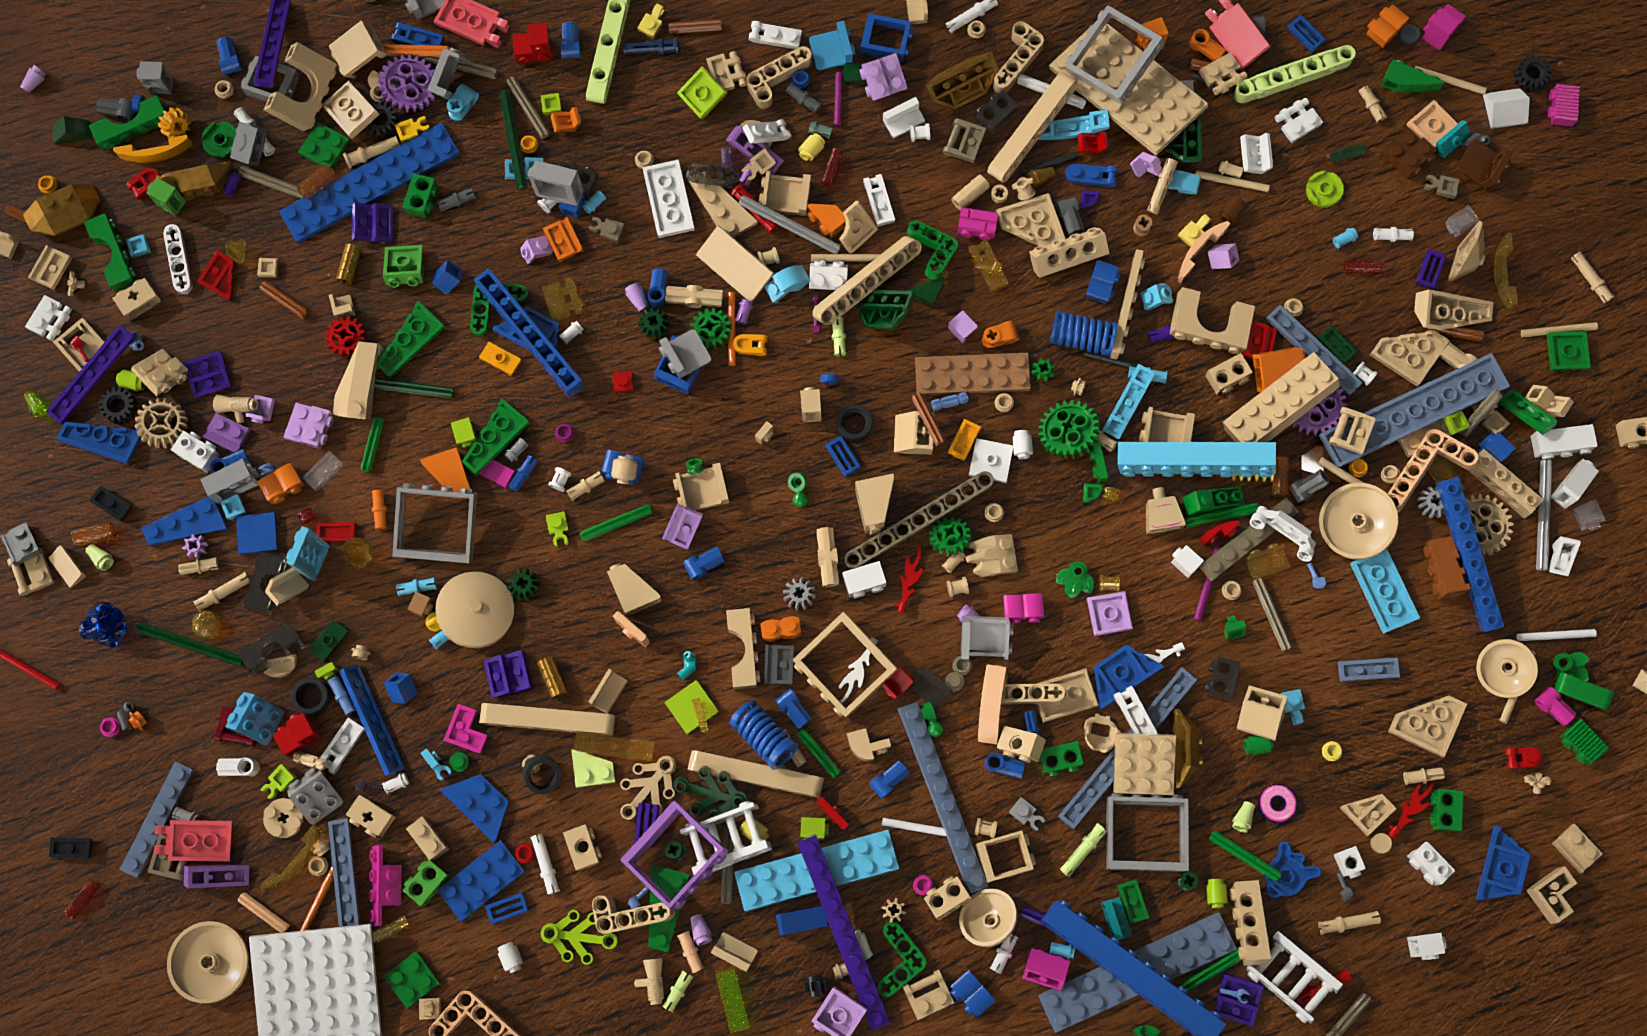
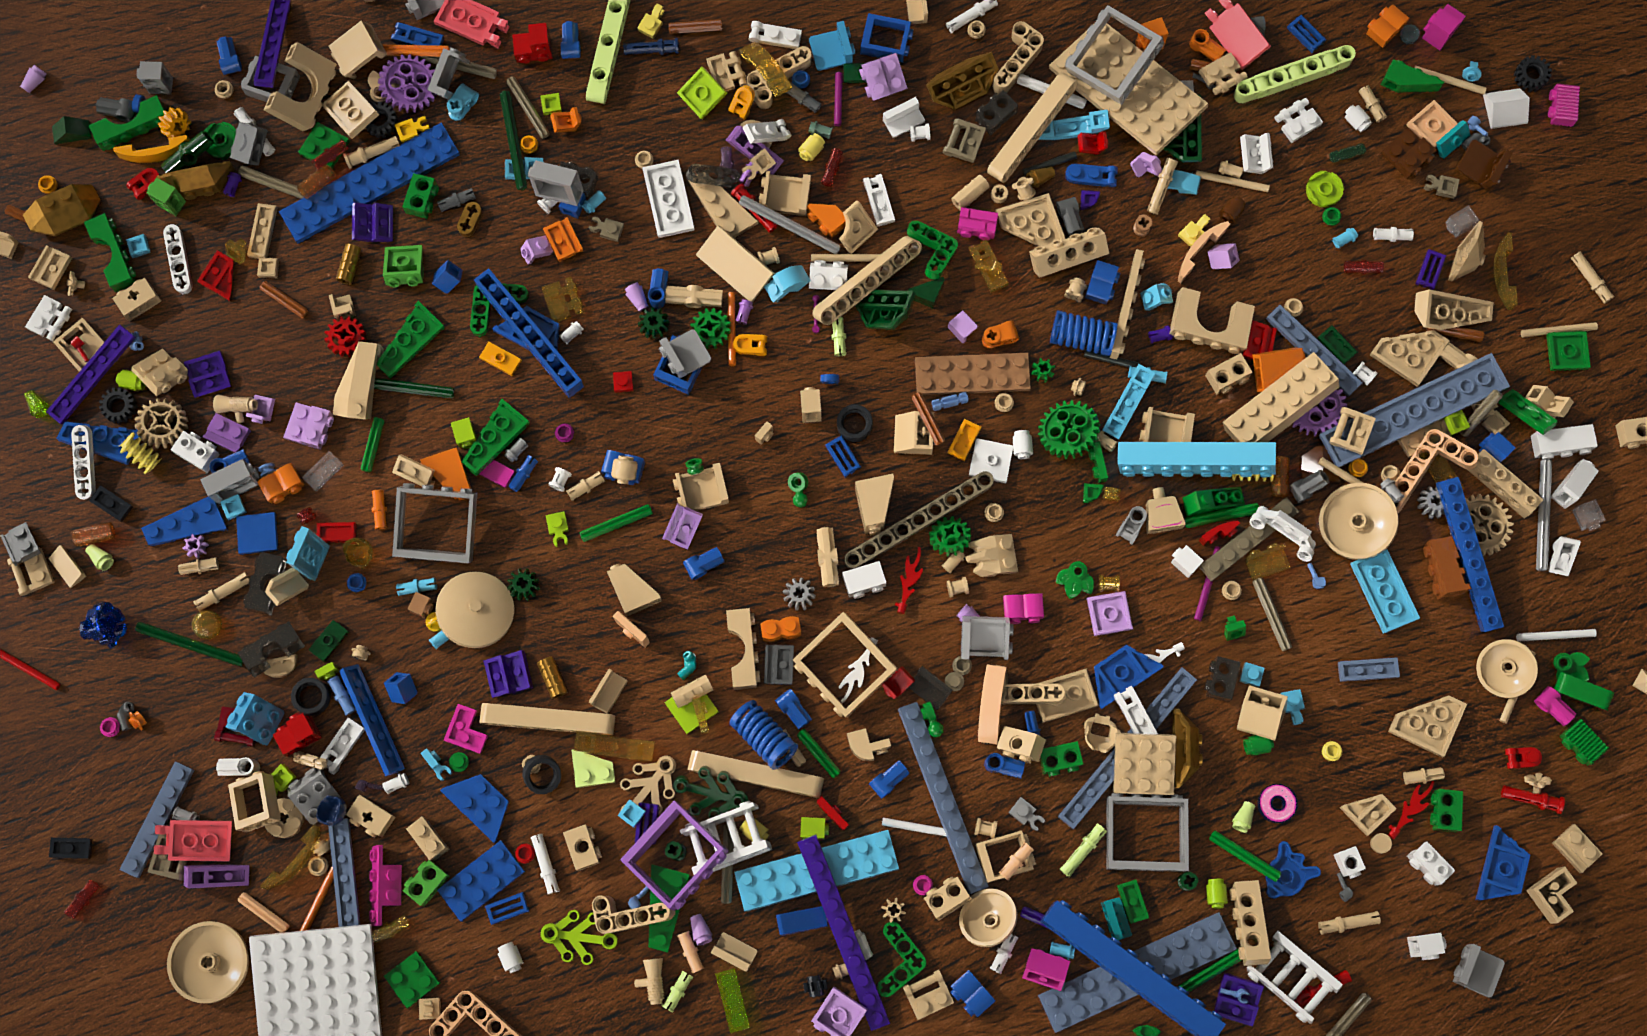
(79, 462): none -> white beam
(139, 453): none -> light yellow piece
(194, 147): none -> dark green piece
(262, 231): none -> tan tile
(269, 802): none -> tan window
(329, 154): none -> clear red pin
(331, 810): none -> dark blue hair
(356, 582): none -> blue plate
(413, 471): none -> tan panel
(473, 221): none -> pearl gold beam
(631, 813): none -> medium azure plate
(691, 691): none -> tan axle
(744, 96): none -> light orange plate
(767, 67): none -> clear yellow slope
(1016, 861): none -> light nougat pin
(1076, 289): none -> tan brick
(1130, 527): none -> light grey piece
(1252, 674): none -> medium azure plate
(1331, 216): none -> green plate
(1358, 118): none -> white brick
(1391, 489): none -> light grey pin
(1472, 73): none -> medium azure plate
(1474, 125): none -> medium blue hand
(1478, 970): none -> light grey bracket
(1541, 800): none -> red pin

